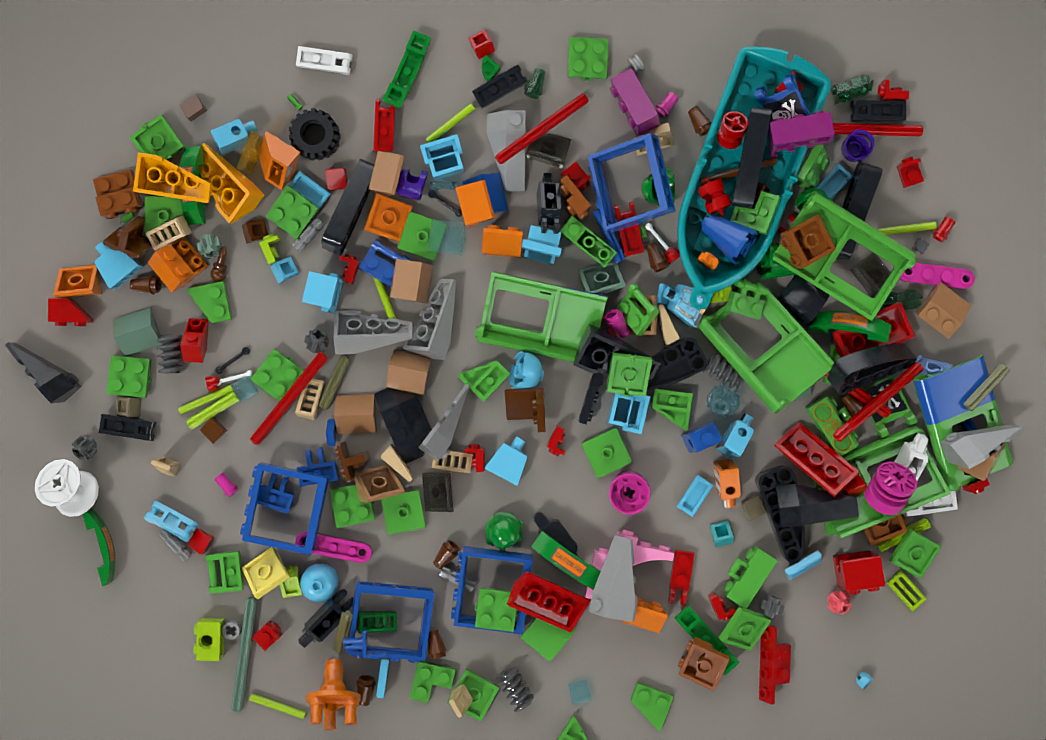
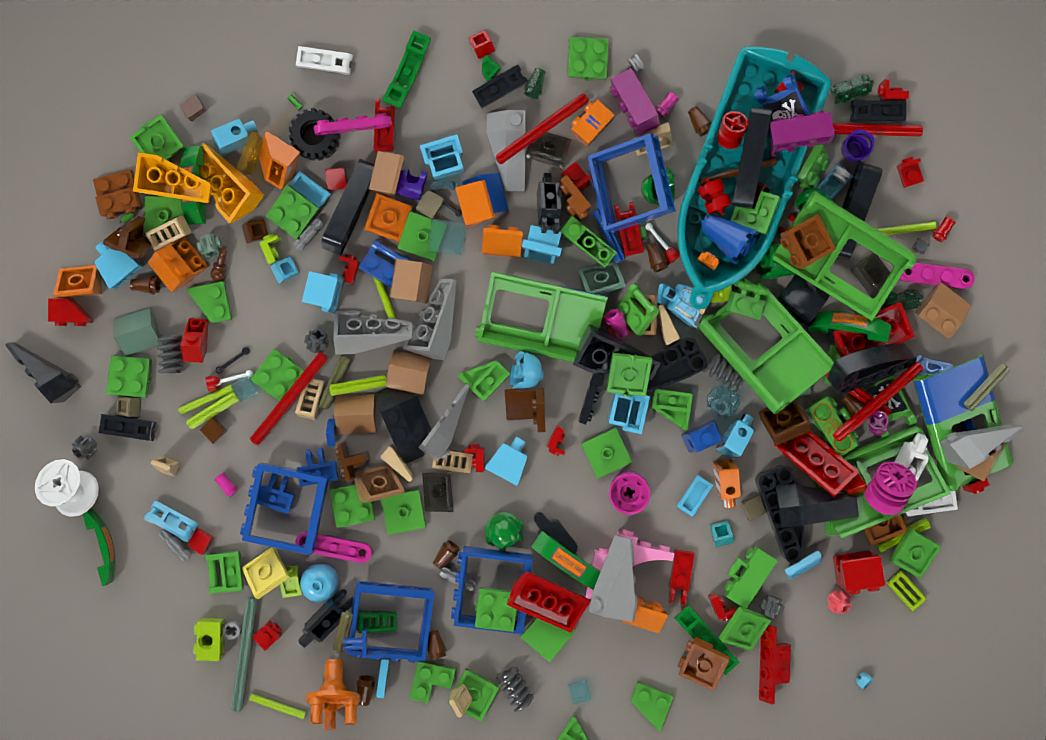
(344, 125): none -> dark pink plate
(357, 385): none -> lime axle
(430, 204): none -> dark tan slope
(451, 123): lime bar -> none
(592, 122): none -> orange brick
(785, 424): none -> reddish brown brick
(840, 175): none -> light grey bush
(878, 419): none -> magenta wheel

